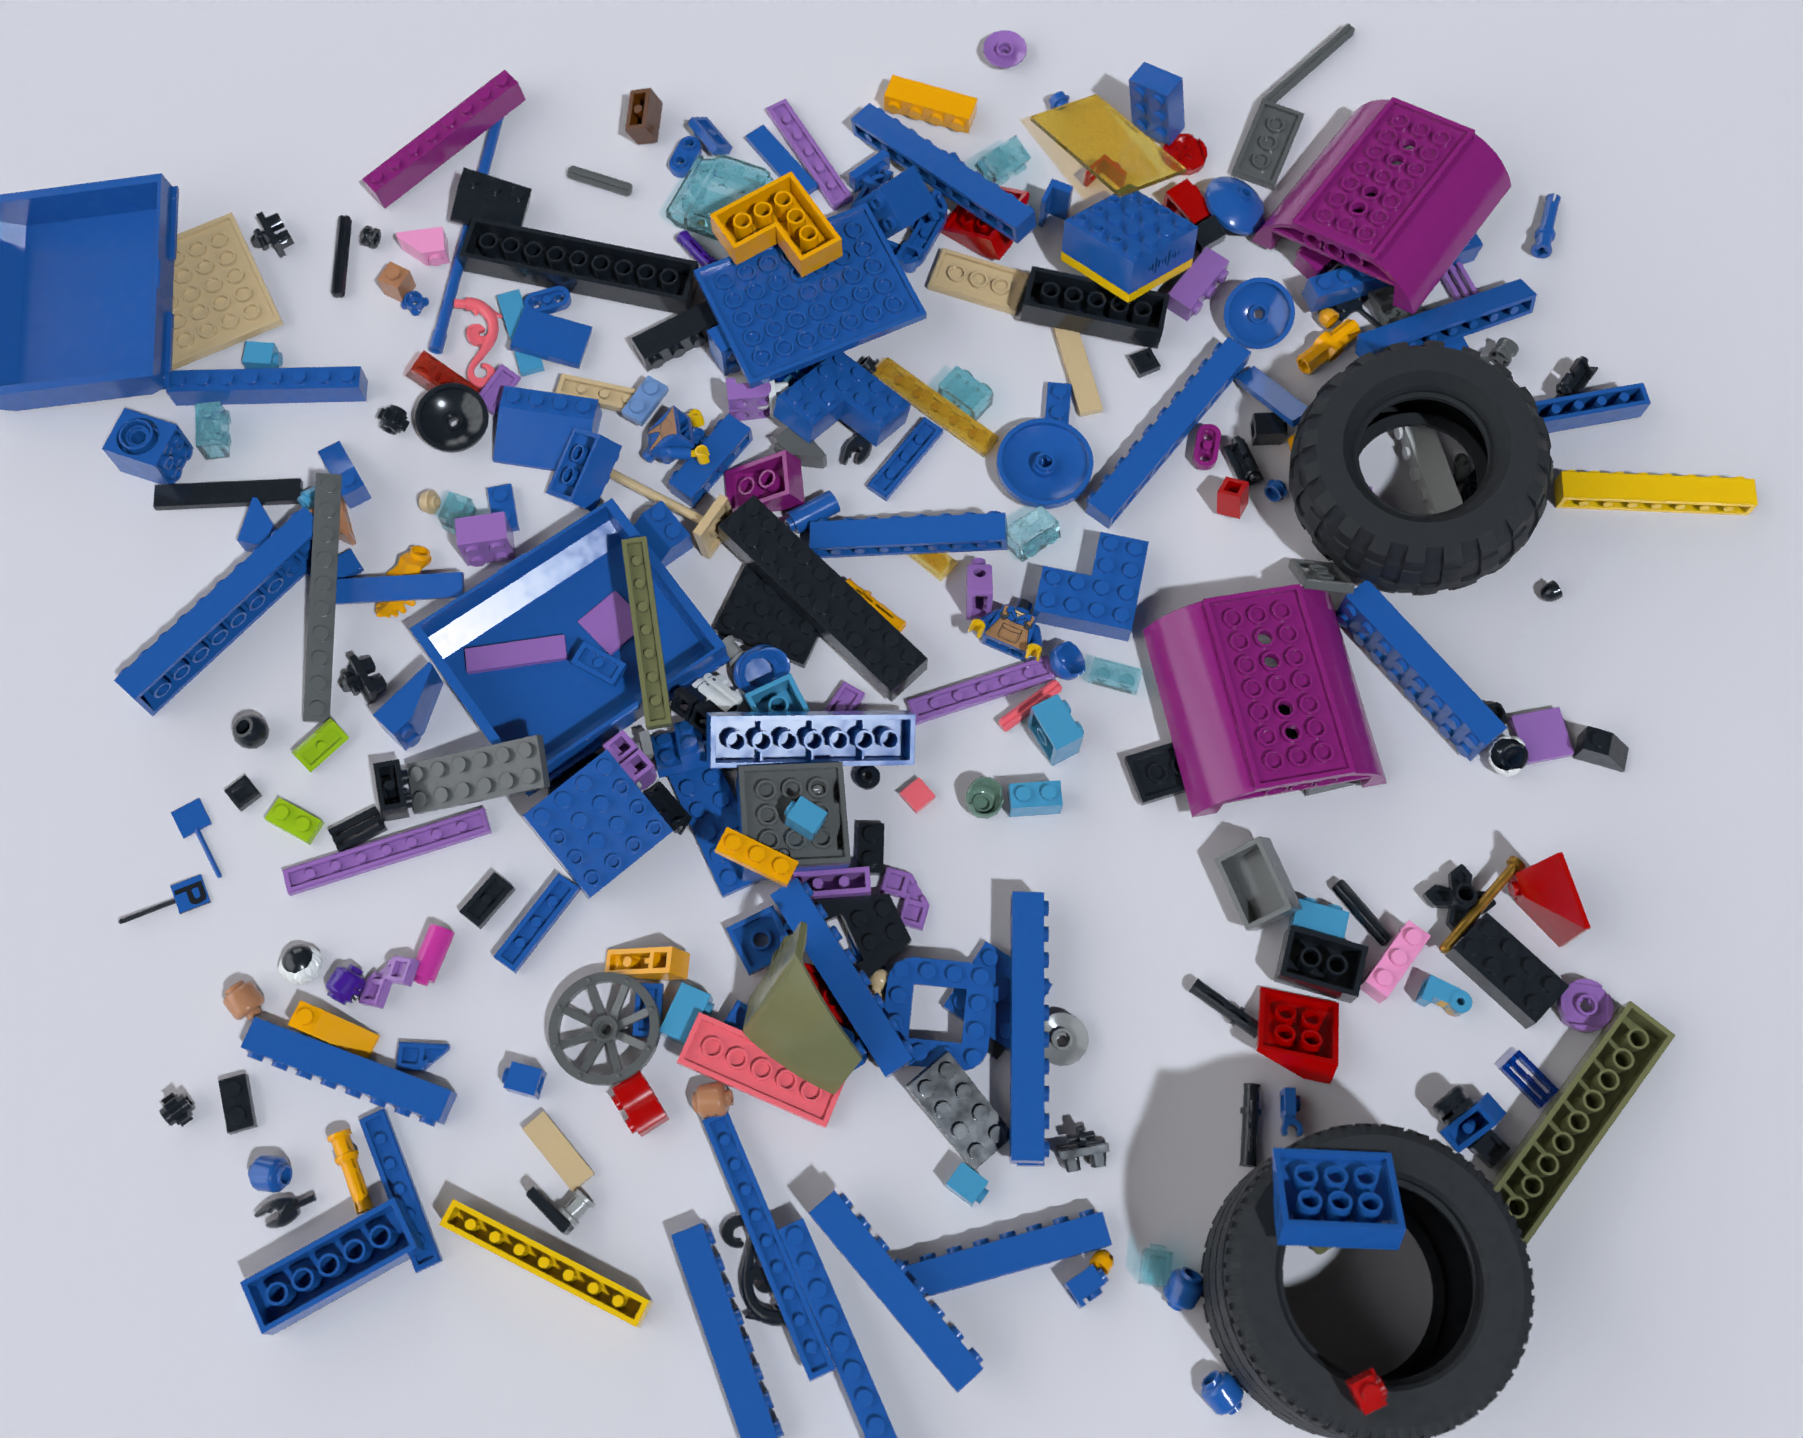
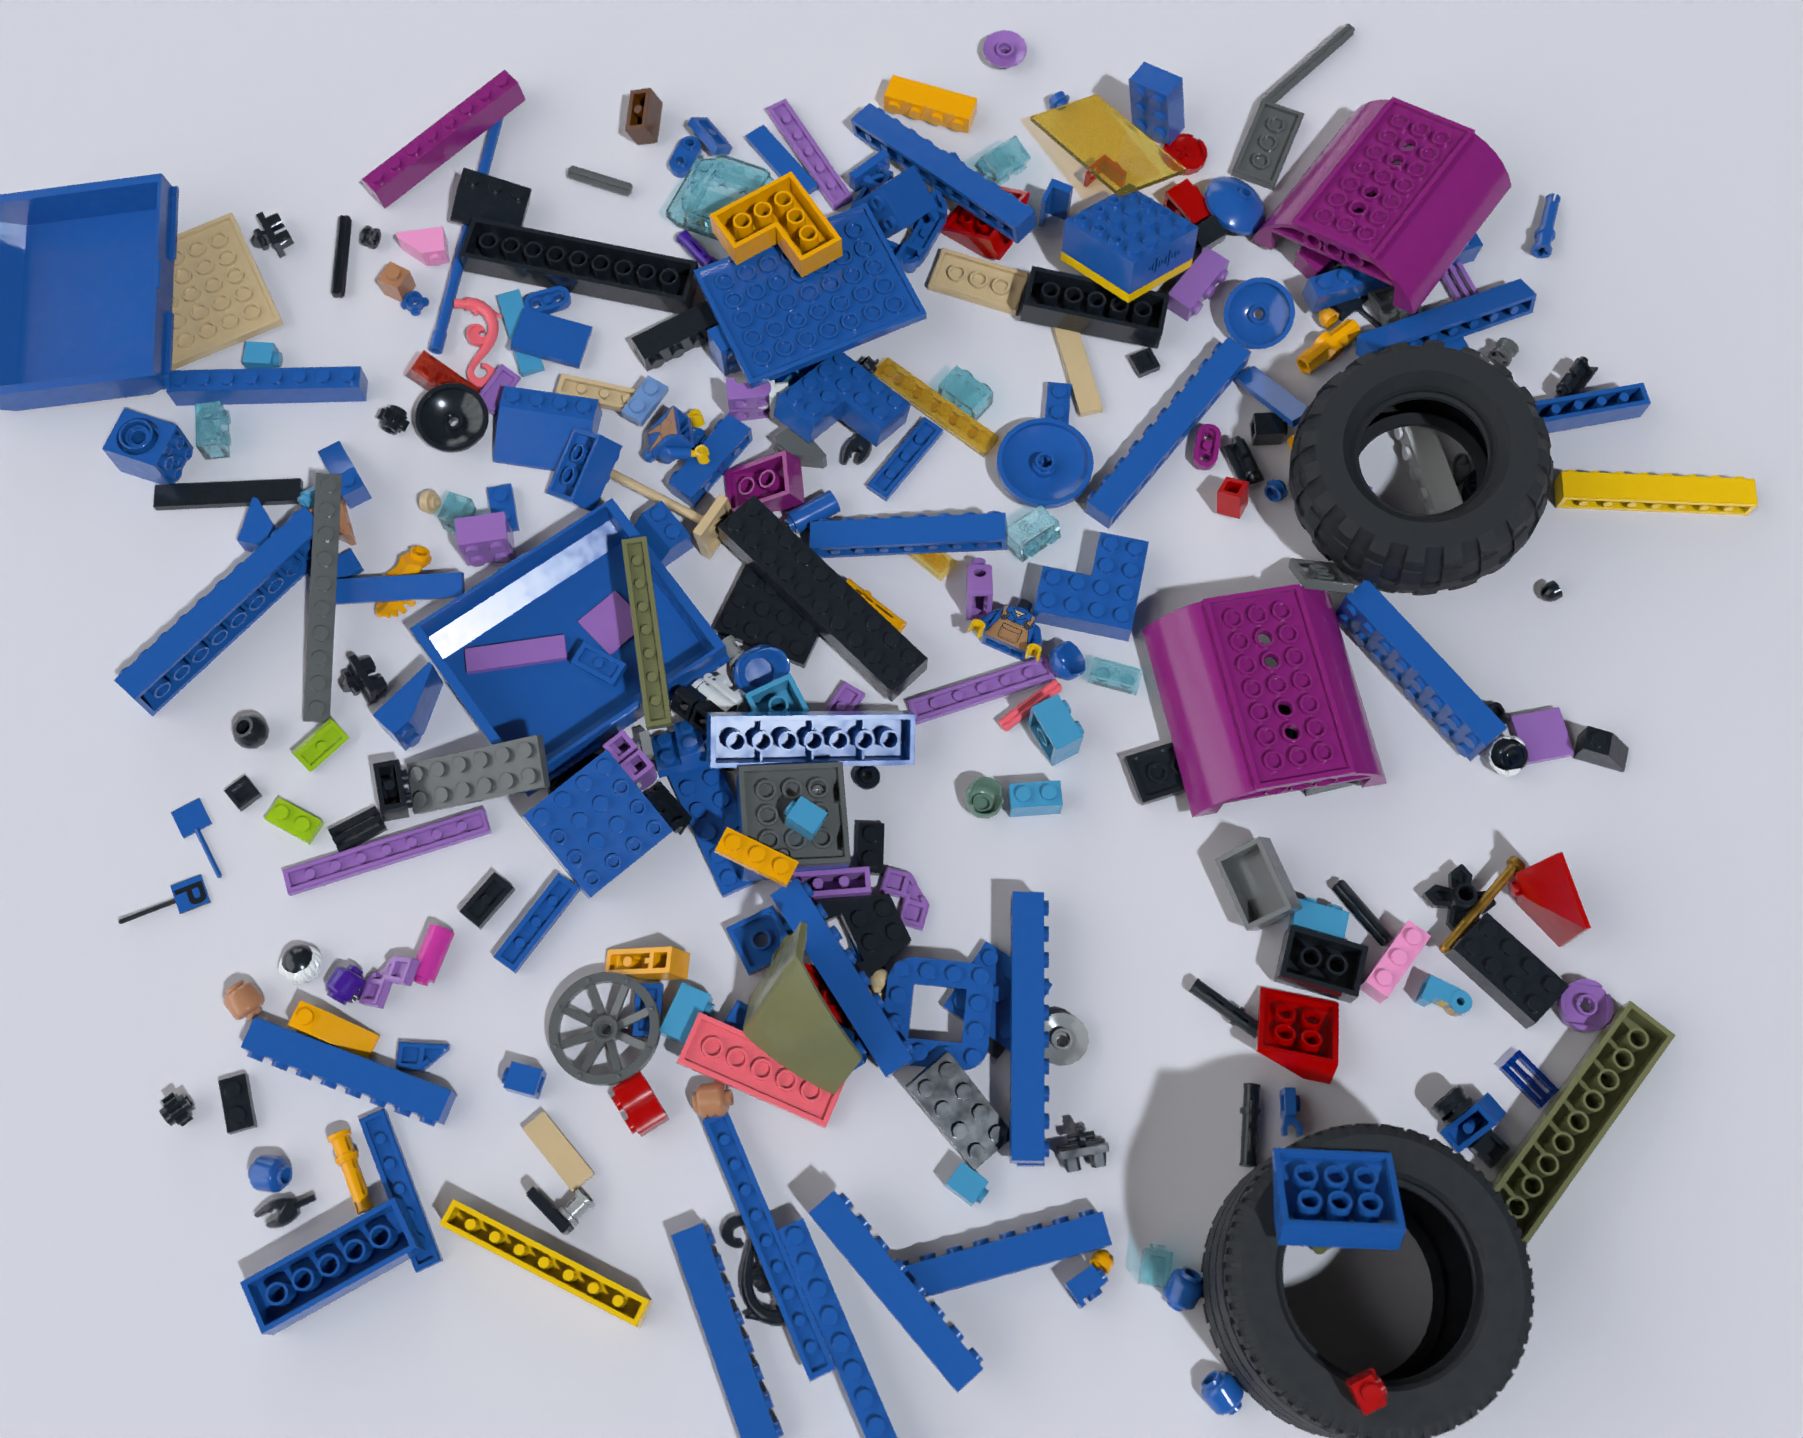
(917, 795): coral tile -> none

